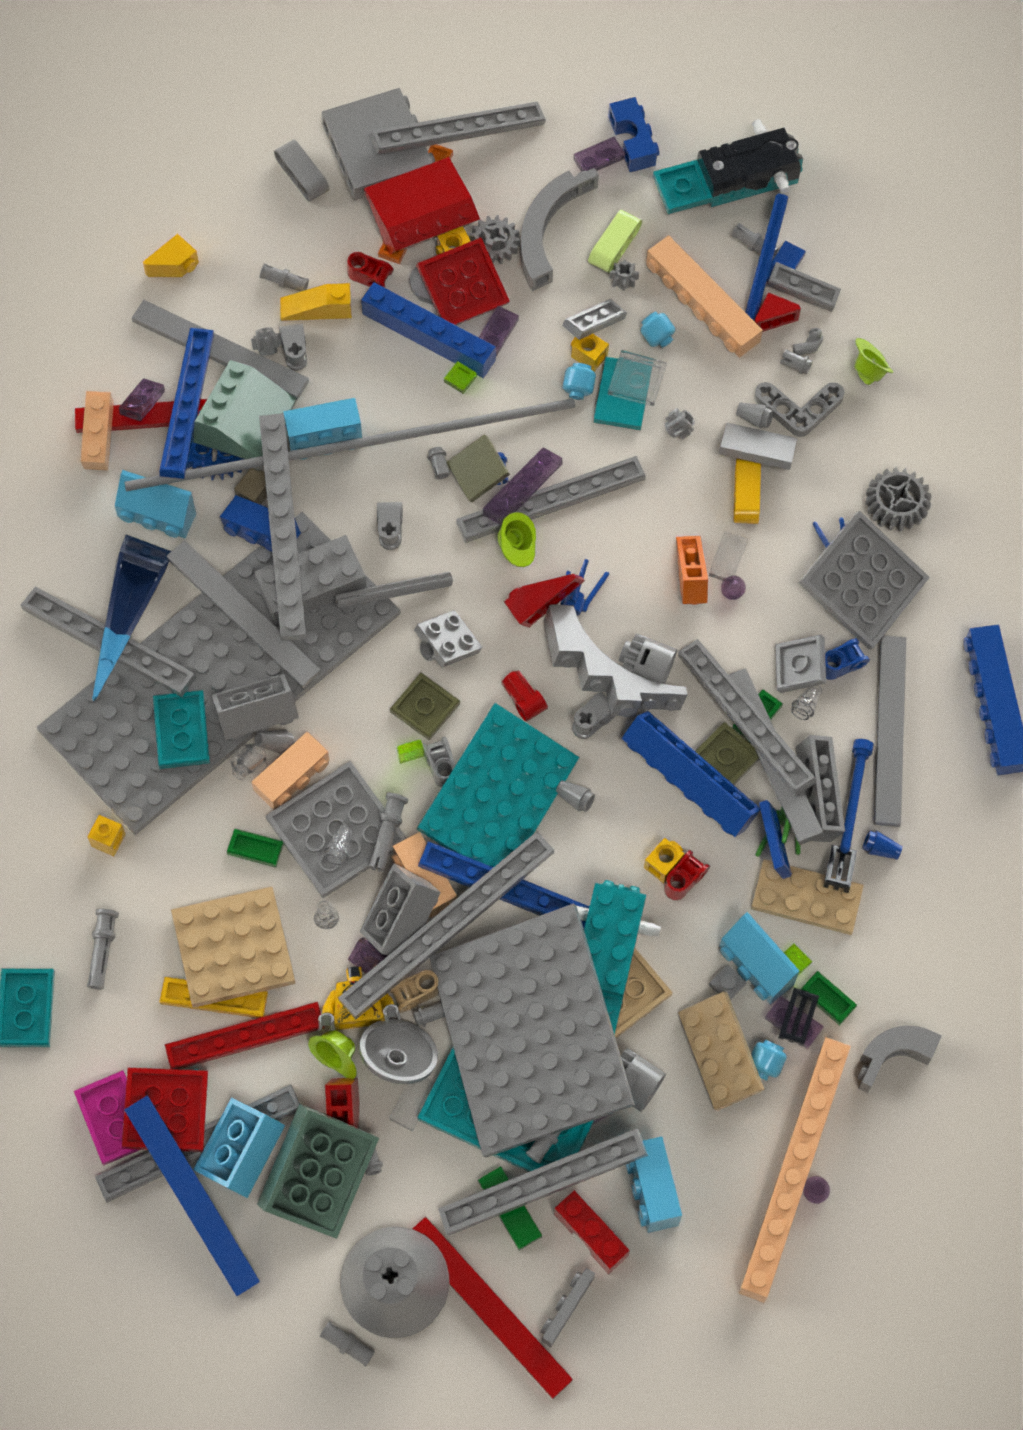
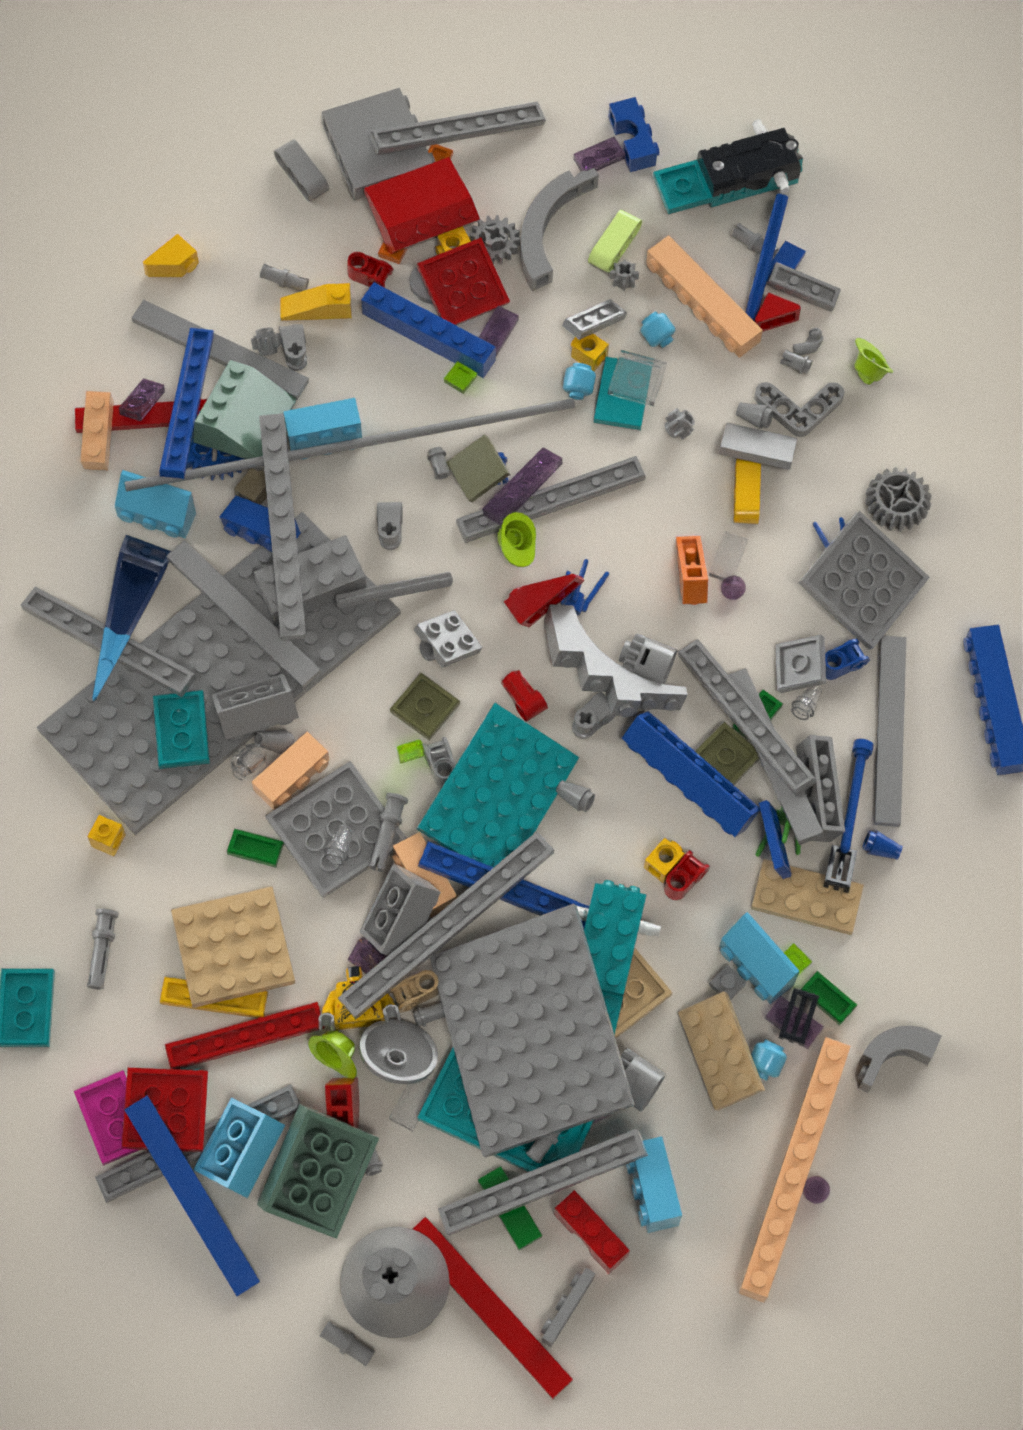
(326, 920): clear cone -> none

